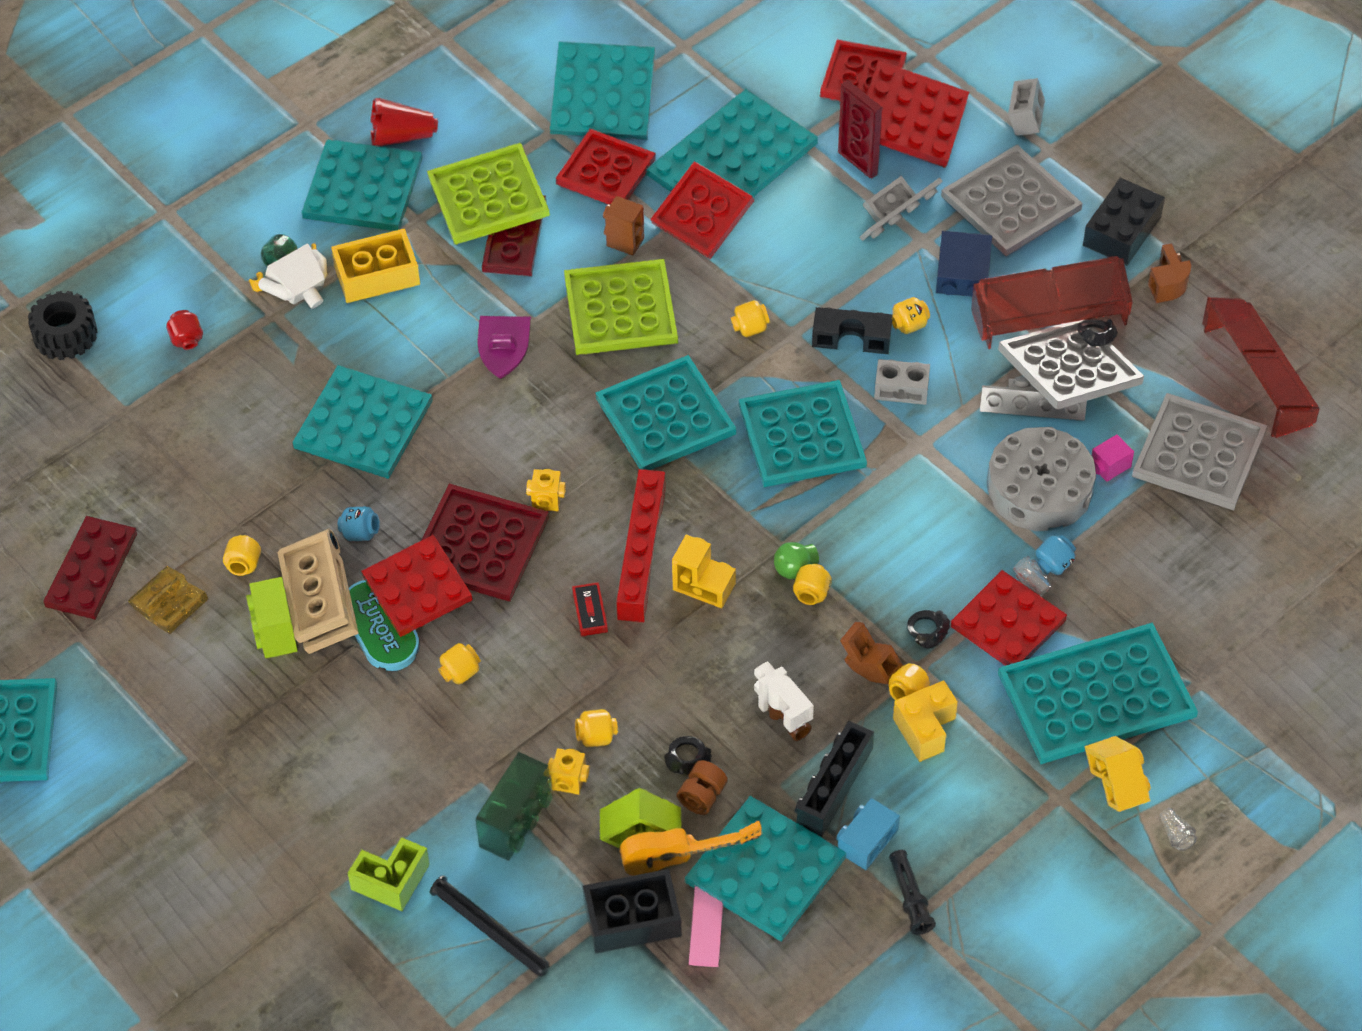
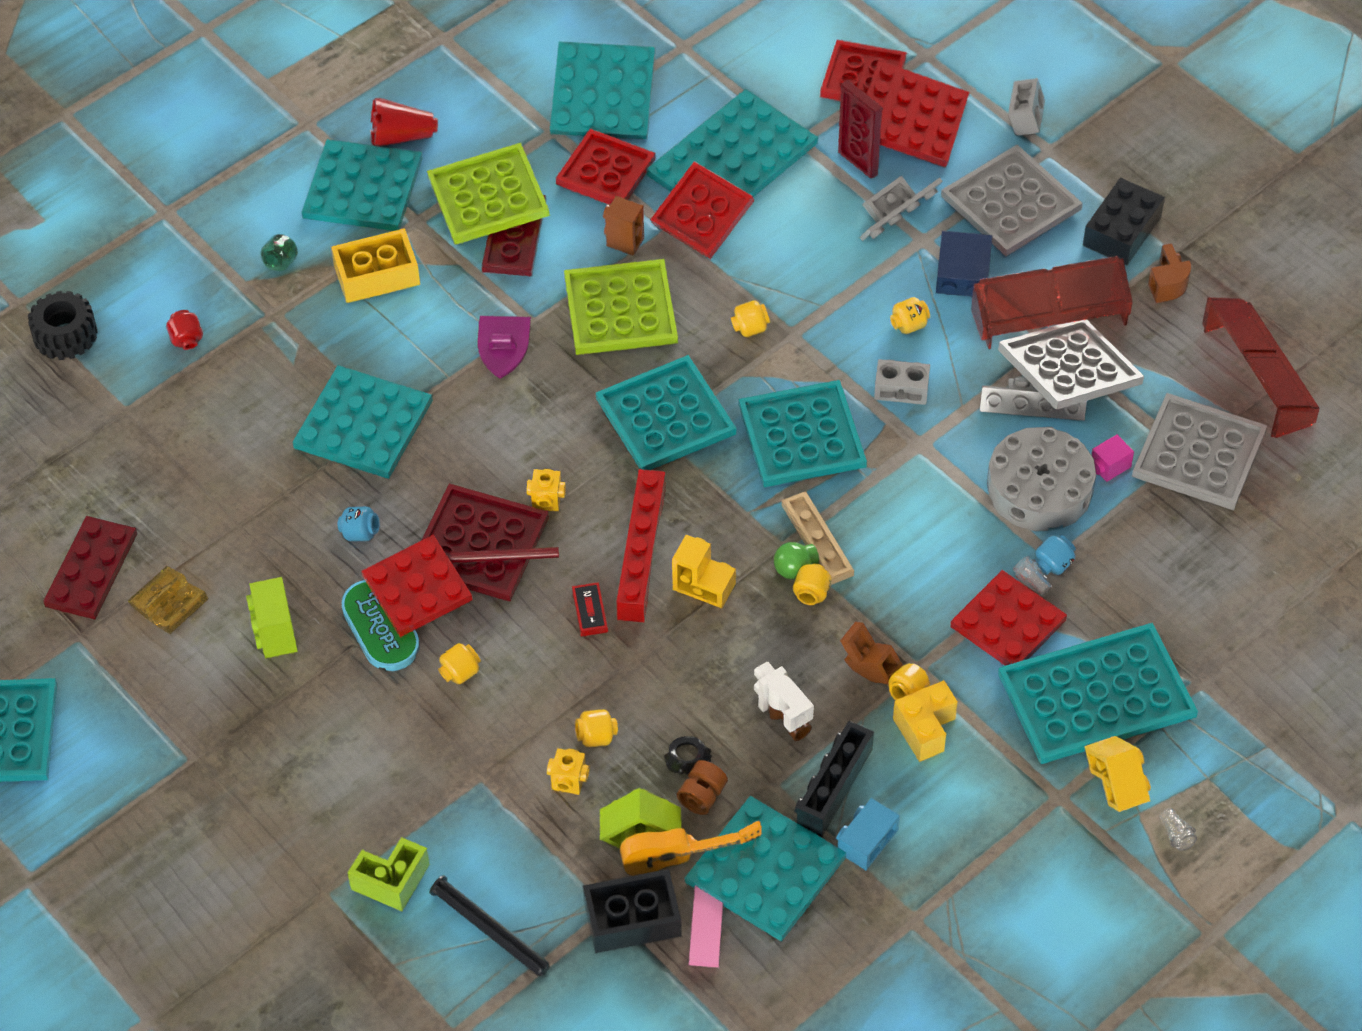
(241, 555): yellow head -> none
(295, 276): white torso -> none
(317, 591): tan hinge -> none
(504, 555): none -> dark red bar
(514, 806): clear green brick -> none
(815, 531): none -> tan tile
(833, 324): black arch -> none
(914, 901): black pin -> none
(929, 640): black piece -> none
(1094, 338): black piece -> none

